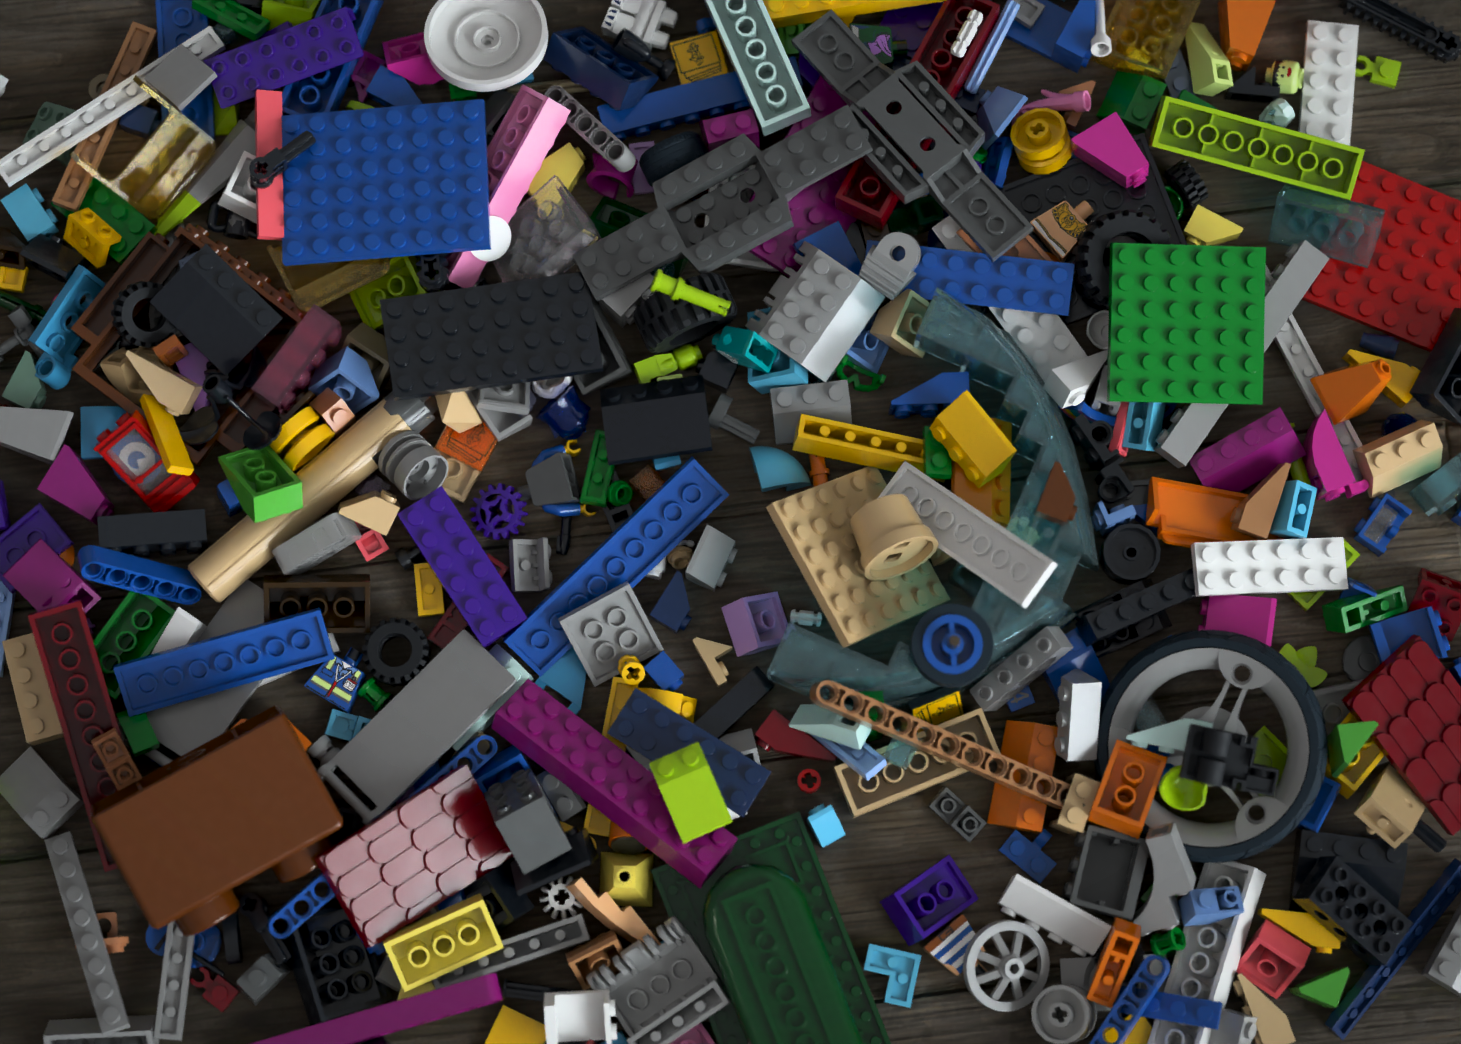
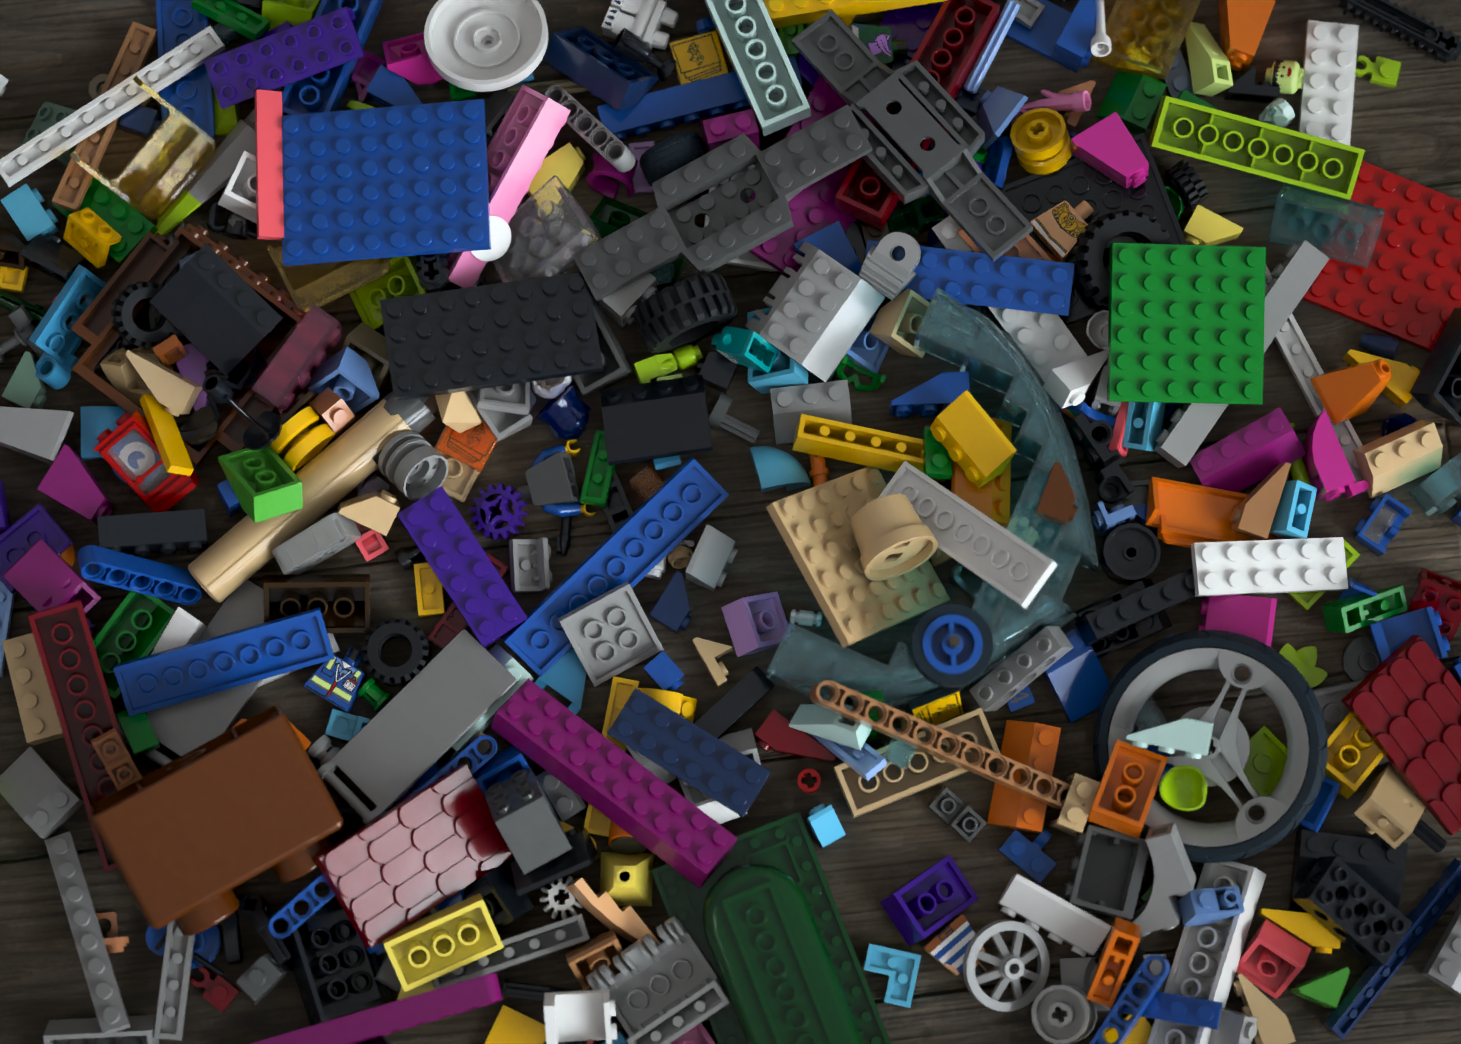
(180, 77): light grey tile -> none
(277, 160): black connector -> none
(624, 496): green plate -> none
(629, 677): yellow bush -> none
(678, 289): lime pin -> none
(690, 792): lime slope -> none
(966, 33): white axle -> none
(1078, 716): slope -> none
(1168, 941): green bush -> none
(1224, 759): black plate -> none
(1346, 742): bright green slope -> none

